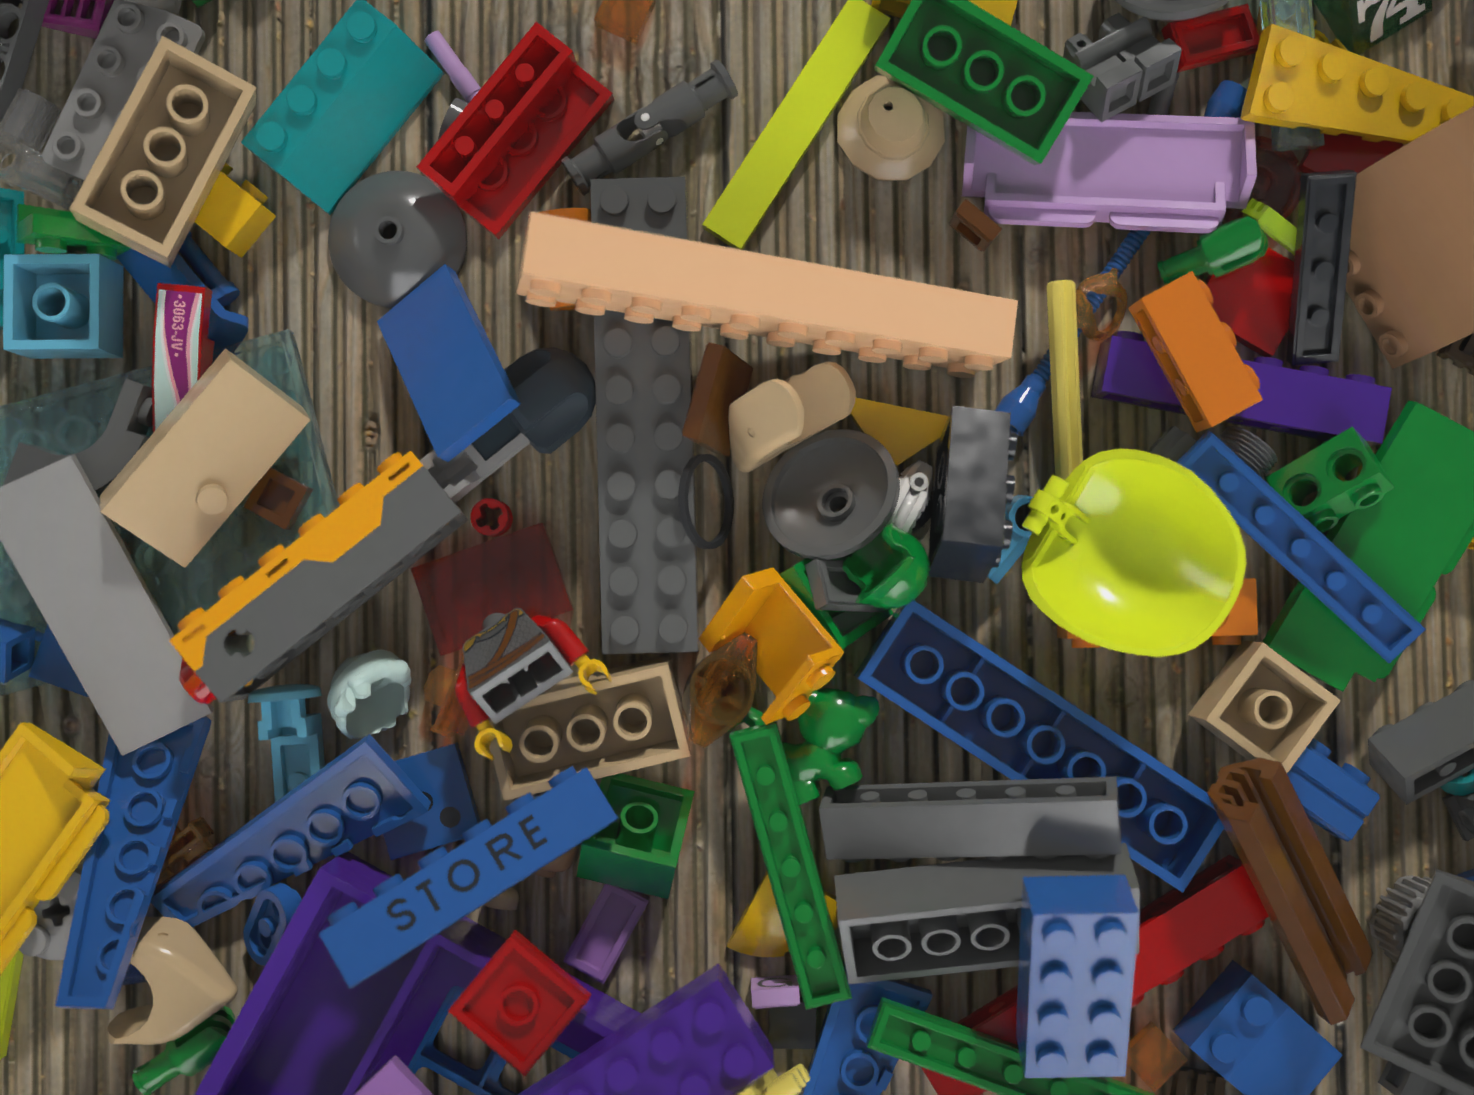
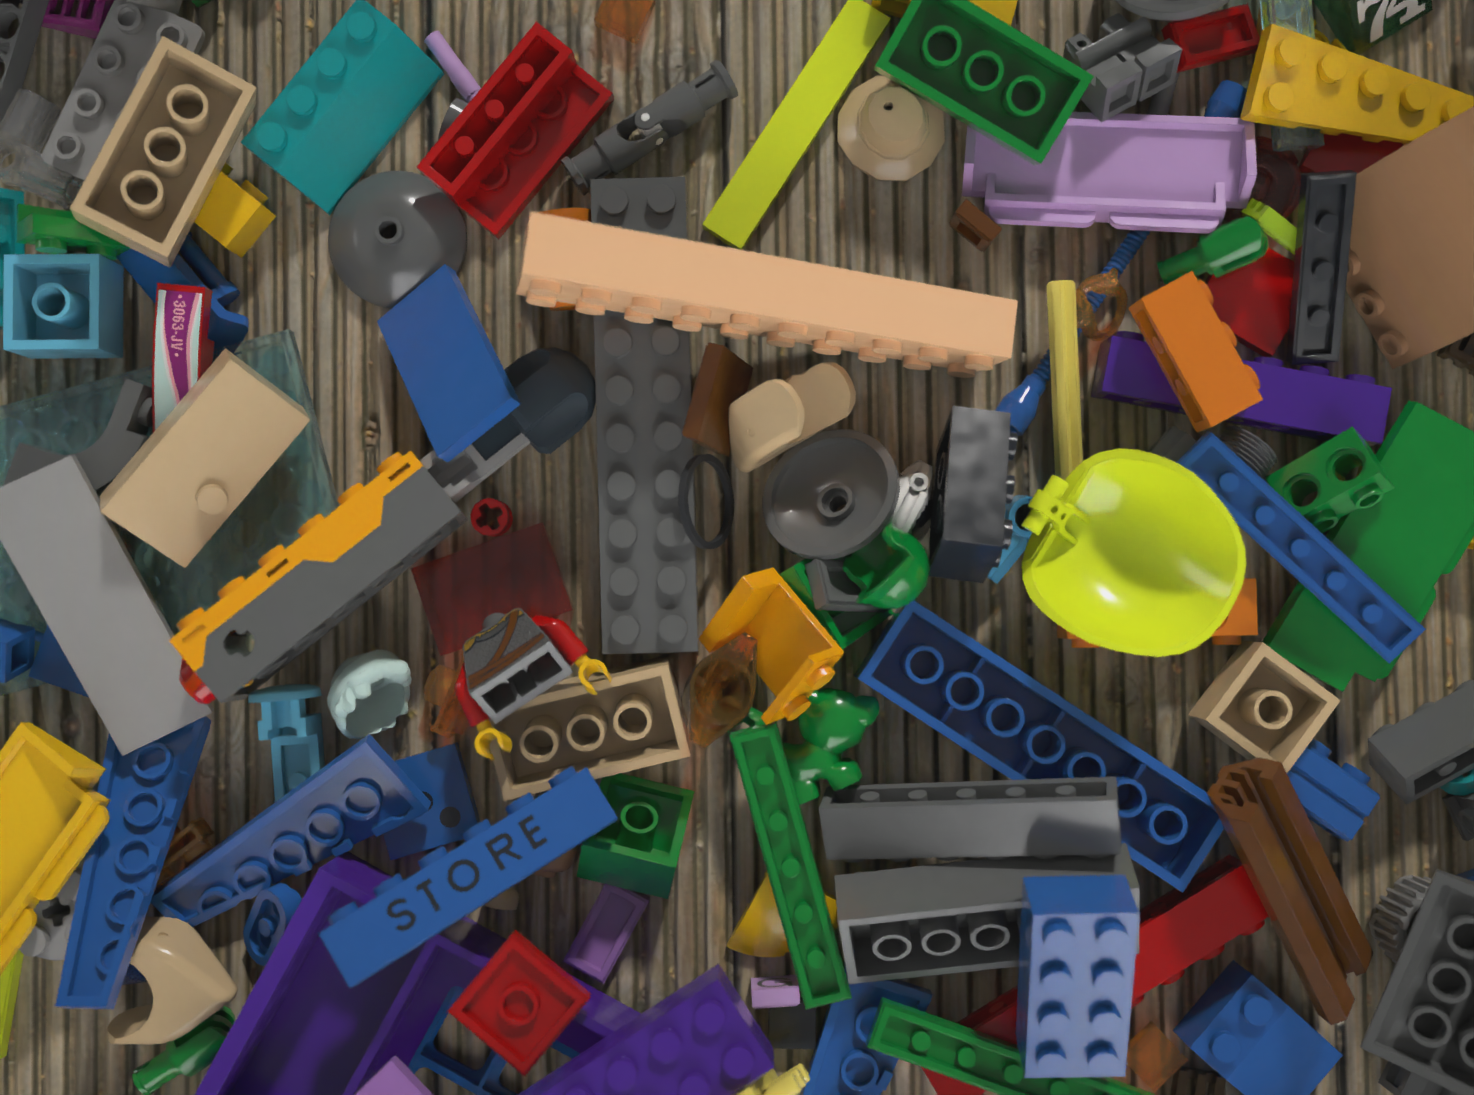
(278, 498): reddish brown plate -> none
(898, 428): yellow tile -> none

